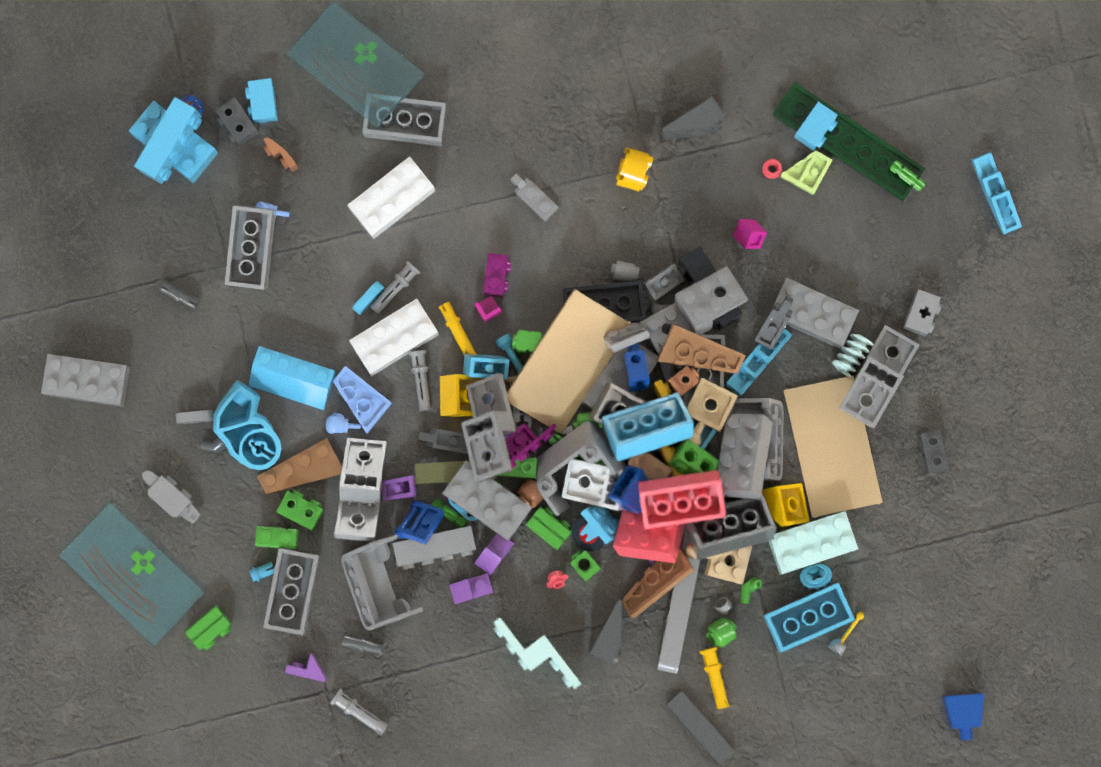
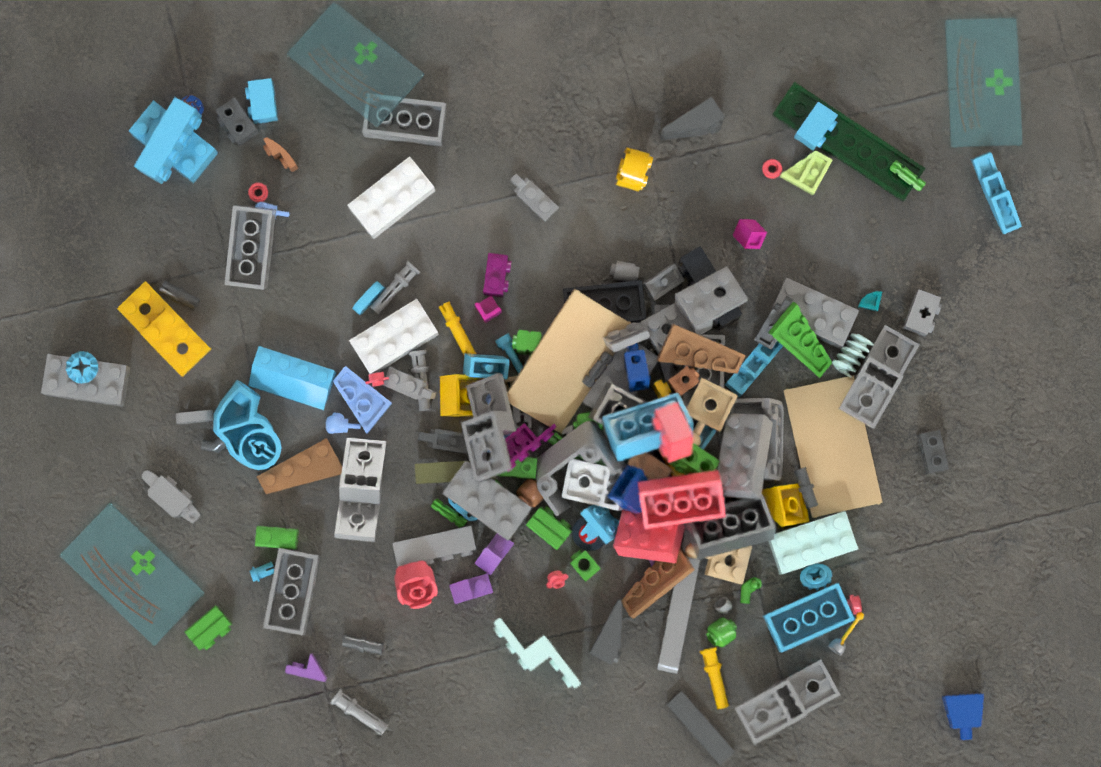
(89, 372): none -> medium azure gear
(164, 329): none -> yellow bracket
(258, 186): none -> coral plate
(300, 510): bright green brick -> none
(372, 586): light grey windscreen -> none
(377, 379): none -> coral plate
(398, 488): medium lavender slope -> none
(408, 384): none -> light grey hinge
(415, 584): none -> coral brick
(424, 524): blue plate -> none
(597, 370): none -> dark grey axle
(675, 432): none -> coral brick
(787, 701): none -> light grey bracket
(798, 338): none -> bright green wing
(806, 487): none -> dark grey pin
(854, 604): none -> coral plate
(871, 301): none -> teal tile
(983, 82): none -> clear light blue piece

